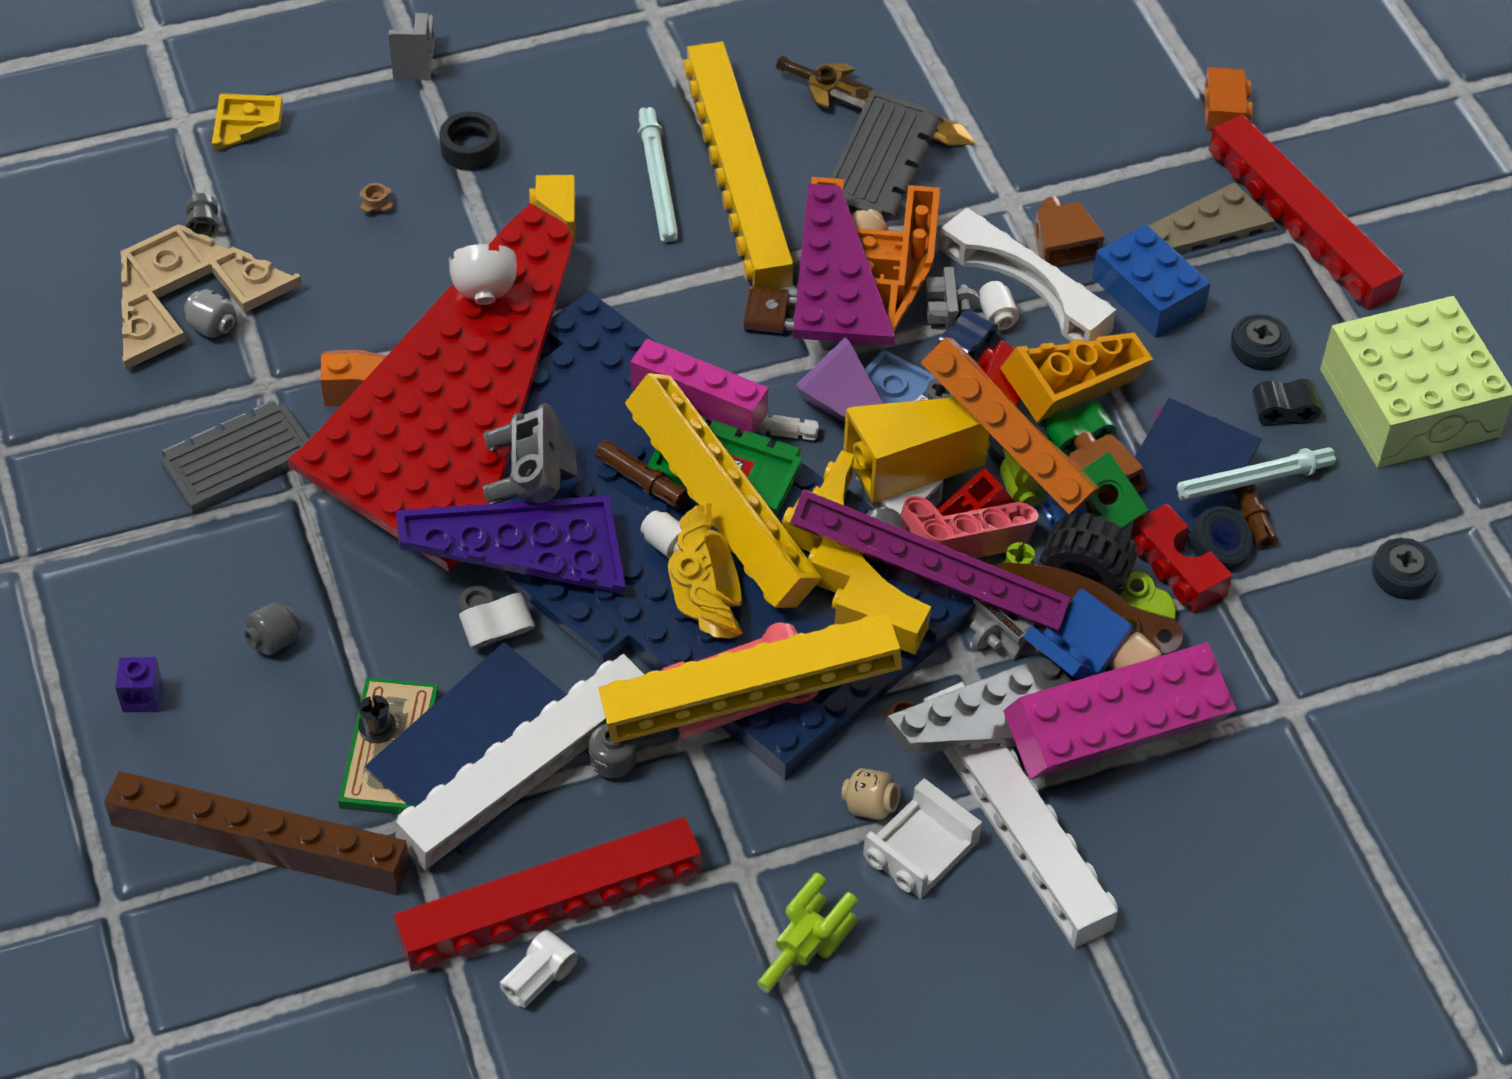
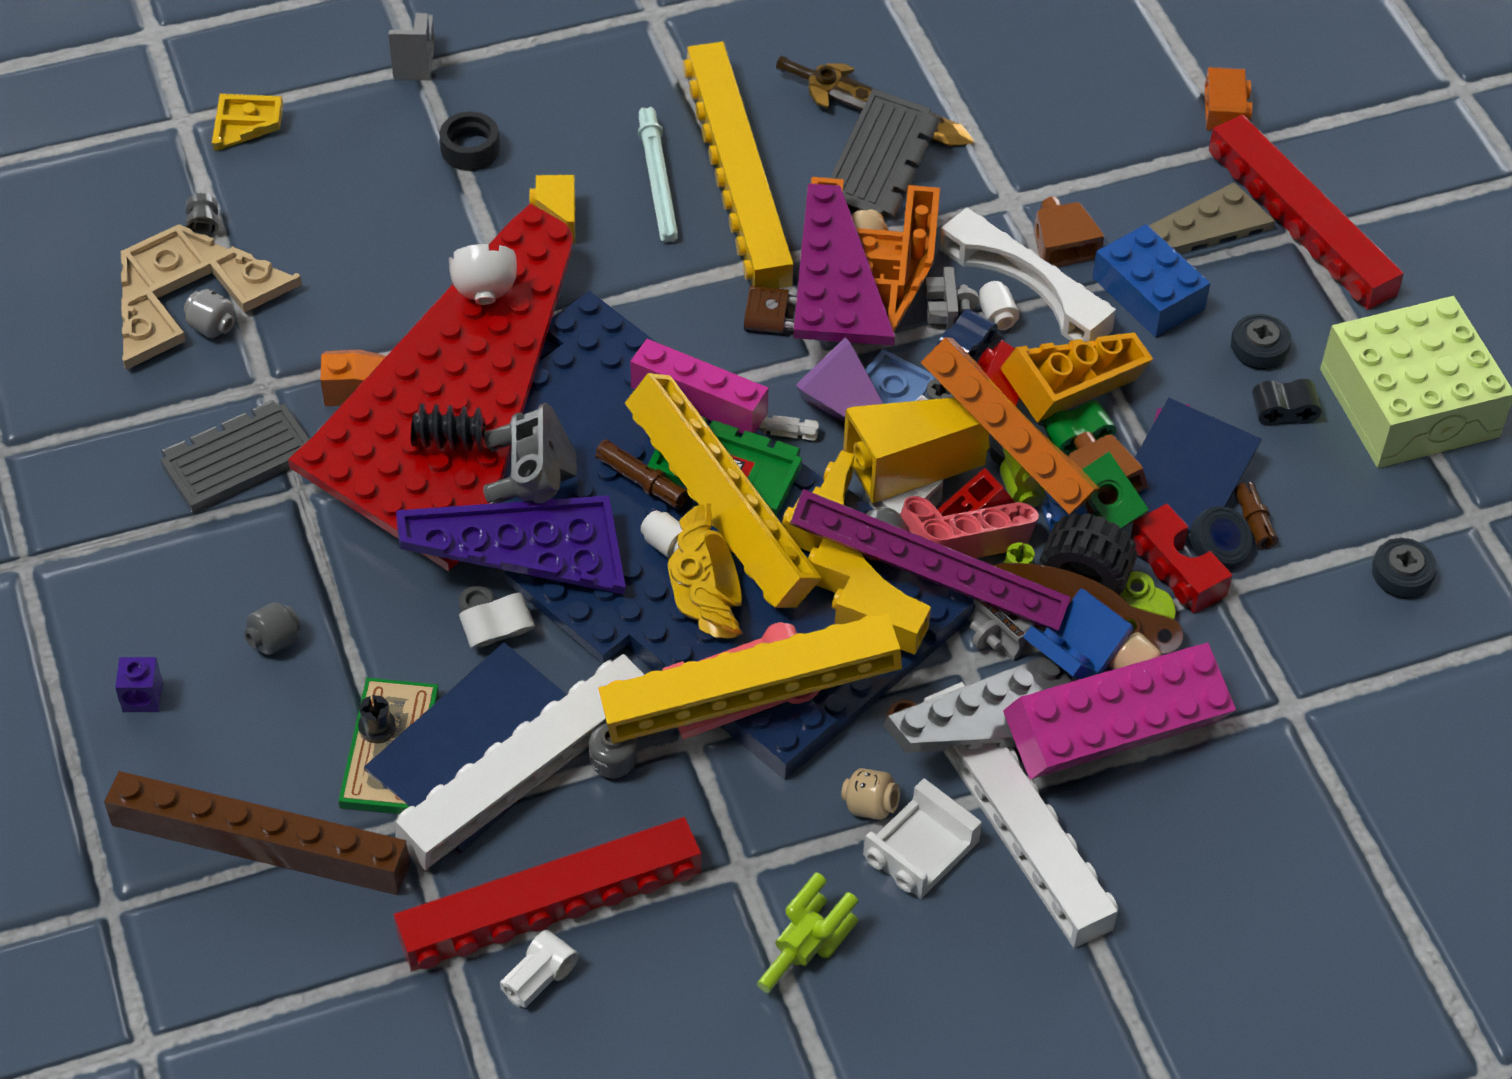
(375, 198): medium nougat plate -> none
(448, 428): none -> black piece
(1303, 462): light aqua axle -> none

